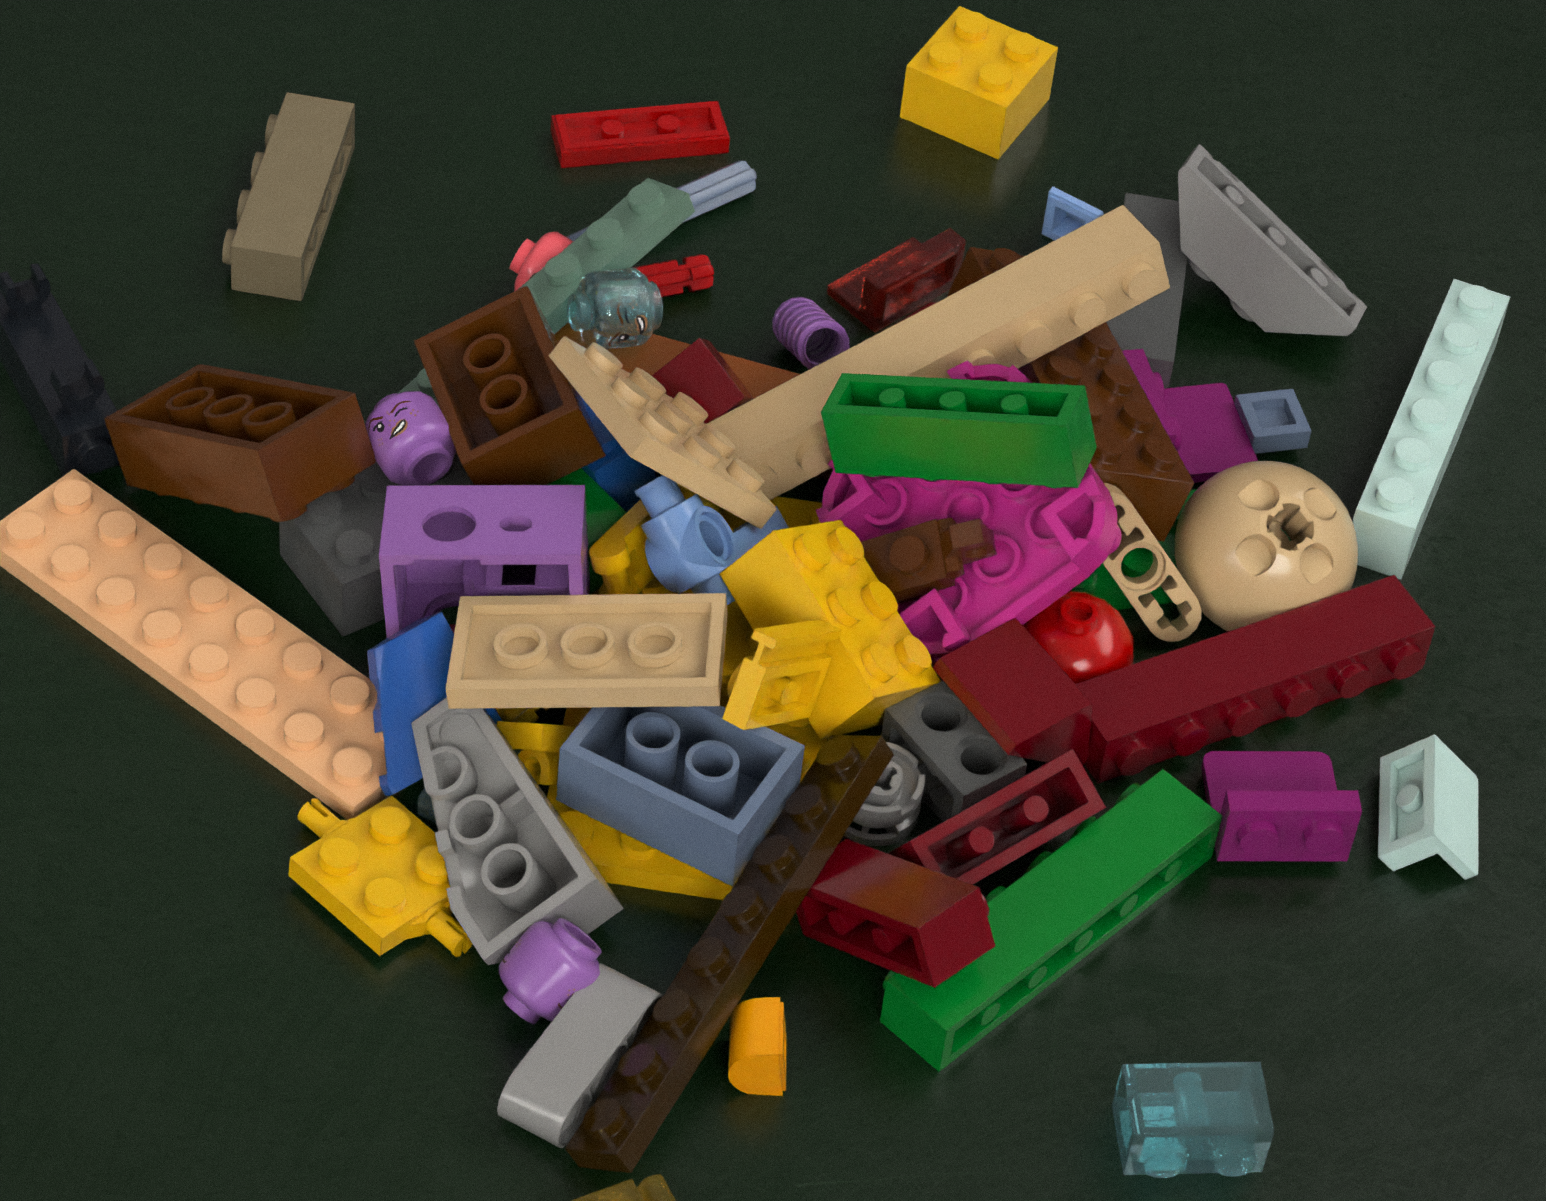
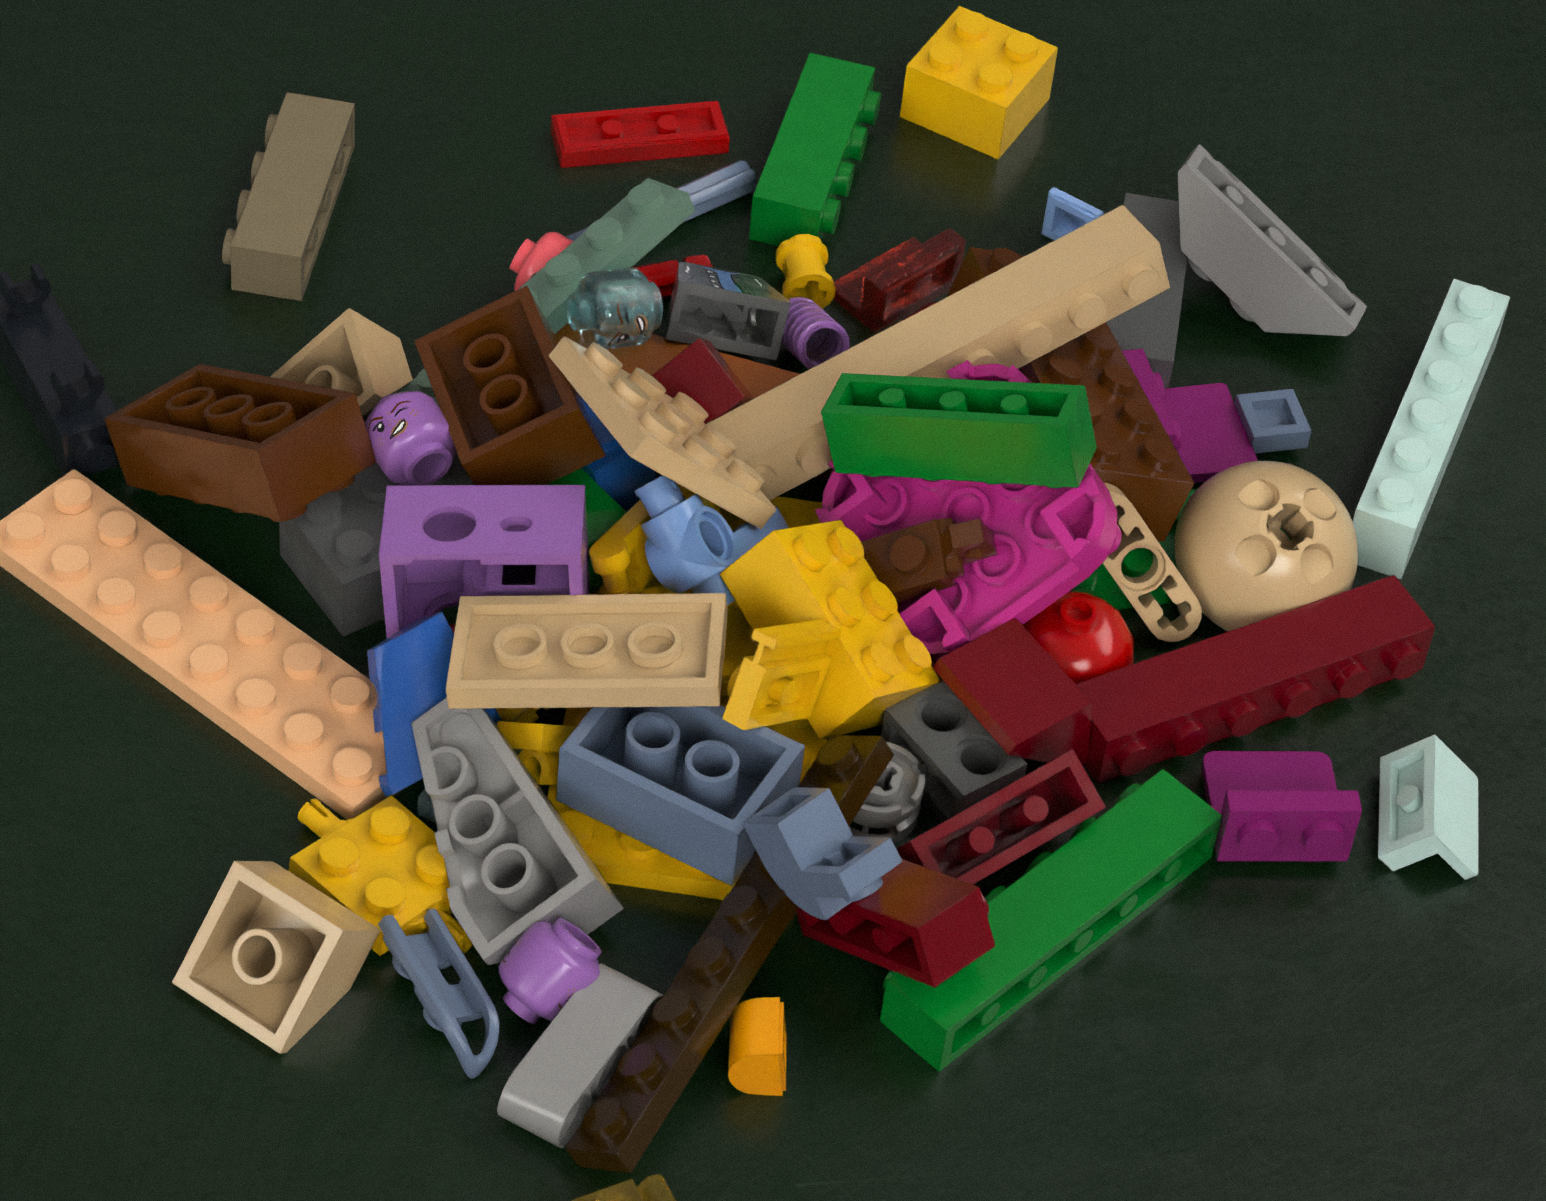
(274, 953): none -> tan slope
(352, 358): none -> tan slope
(444, 1005): none -> sand blue piece
(723, 309): none -> dark grey torso
(803, 265): none -> yellow bush
(814, 151): none -> green brick
(815, 853): none -> sand blue brick
(1192, 1118): clear light blue brick -> none

